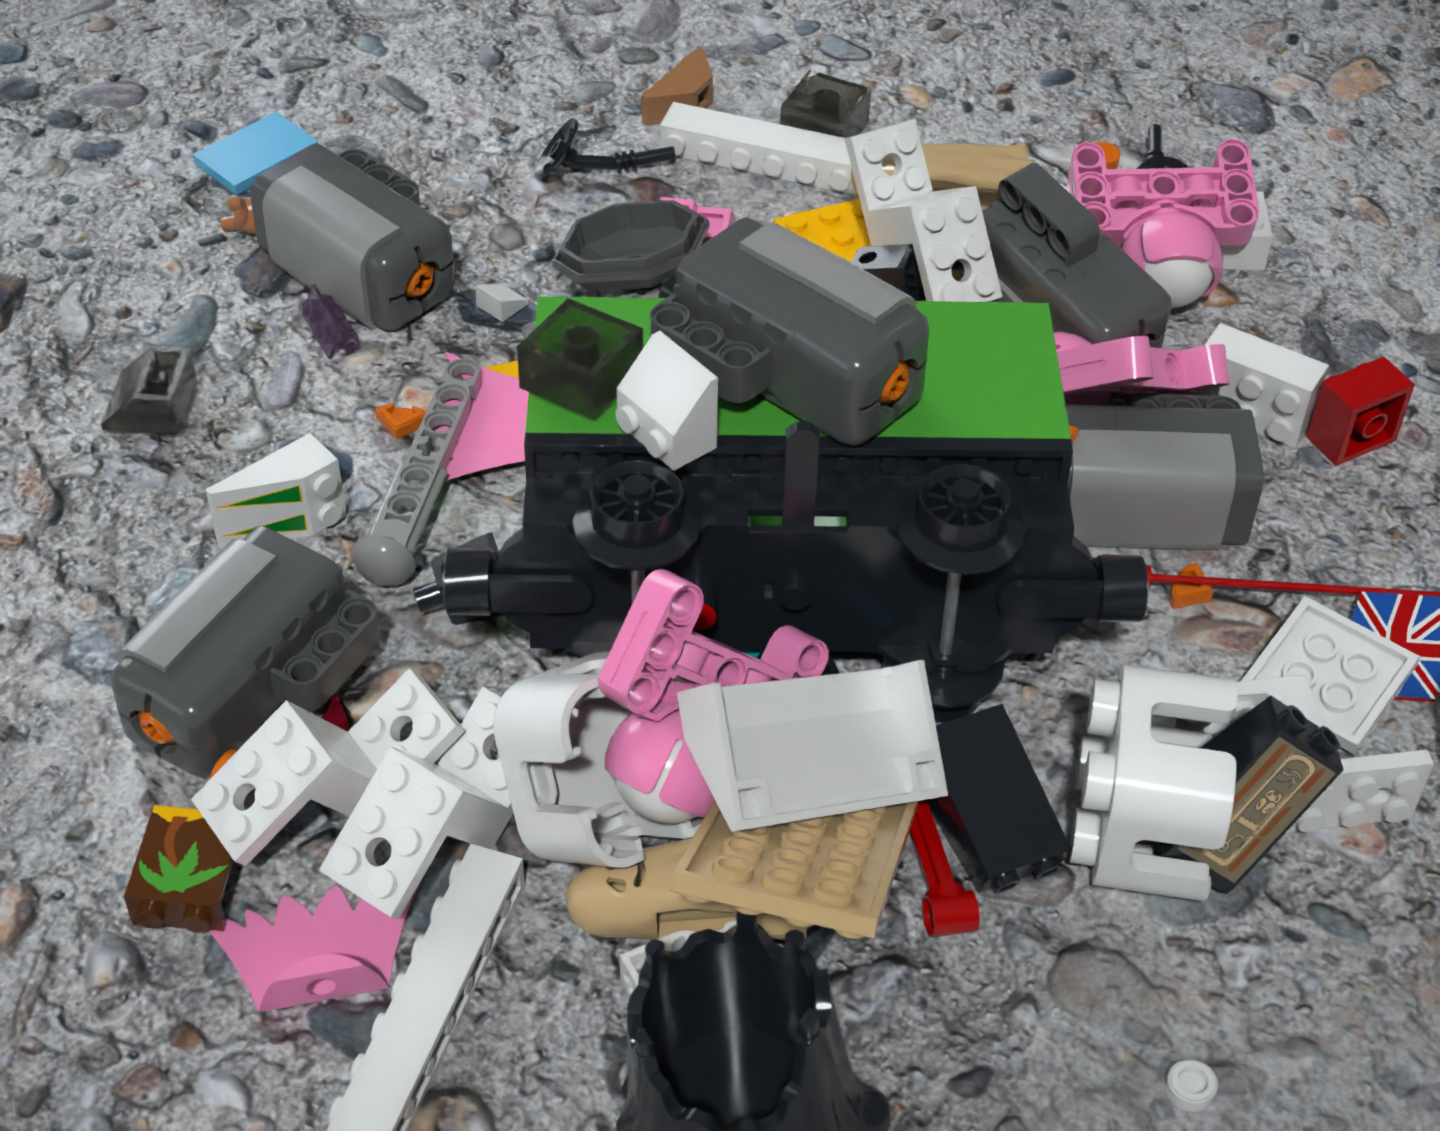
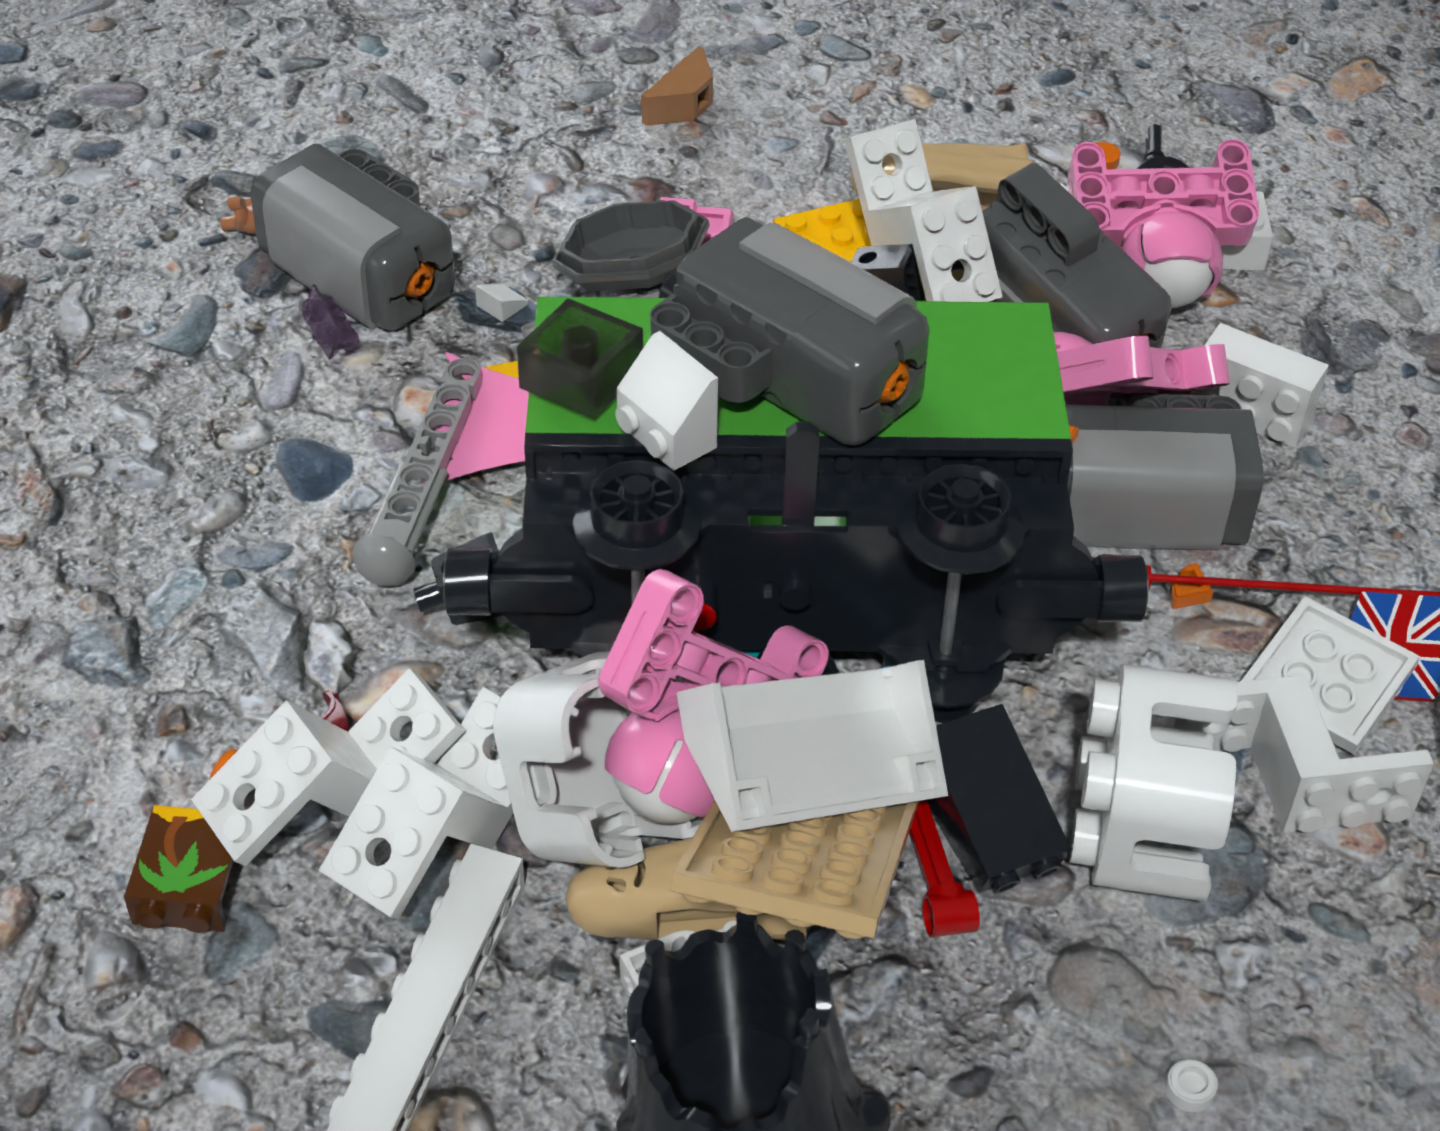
(153, 393): clear smoke slope -> none
(235, 645): dark grey piece -> none
(252, 150): medium azure tile -> none
(288, 491): white slope -> none
(314, 955): bright pink piece -> none
(399, 420): orange tile -> none
(561, 152): black dish -> none
(757, 147): white brick -> none
(827, 106): clear smoke brick -> none
(1279, 774): slope -> none
(1359, 410): red brick -> none

